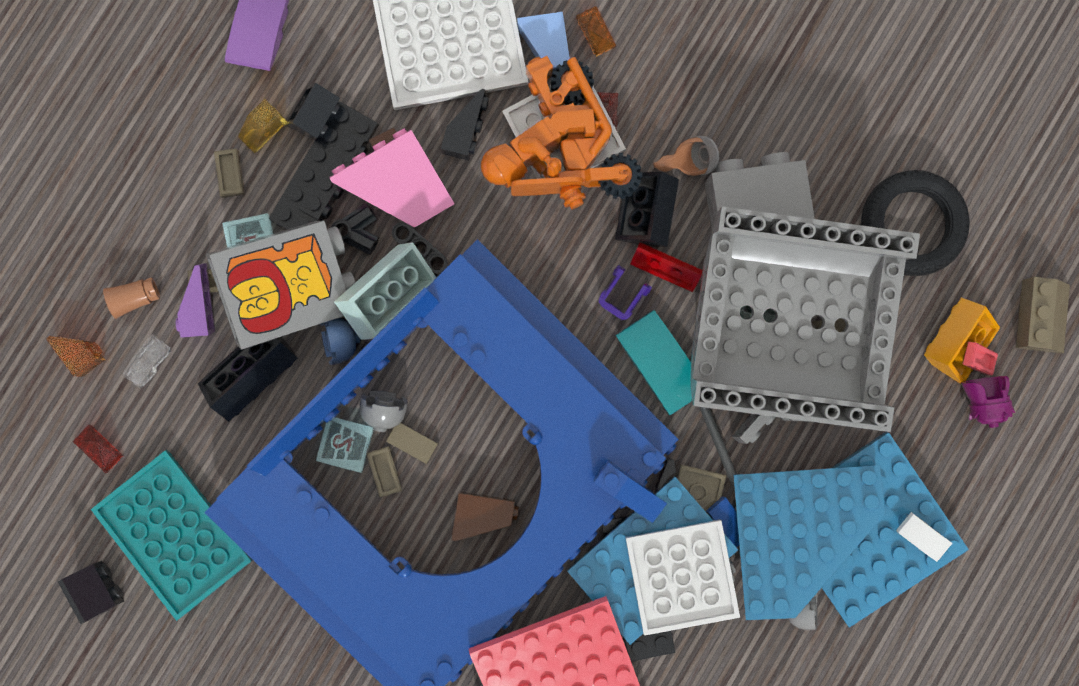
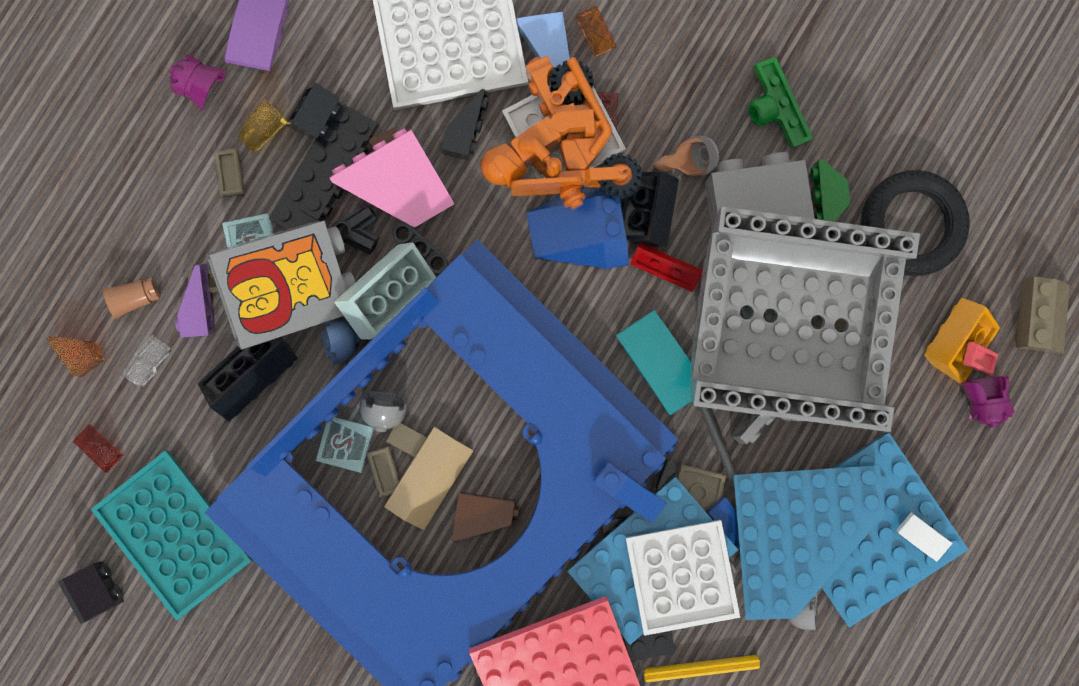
(194, 79): none -> magenta hat
(428, 478): none -> tan slope
(582, 235): none -> blue wedge
(644, 291): dark purple piece -> none
(701, 668): none -> yellow axle
(778, 104): none -> green plate
(830, 191): none -> green slope

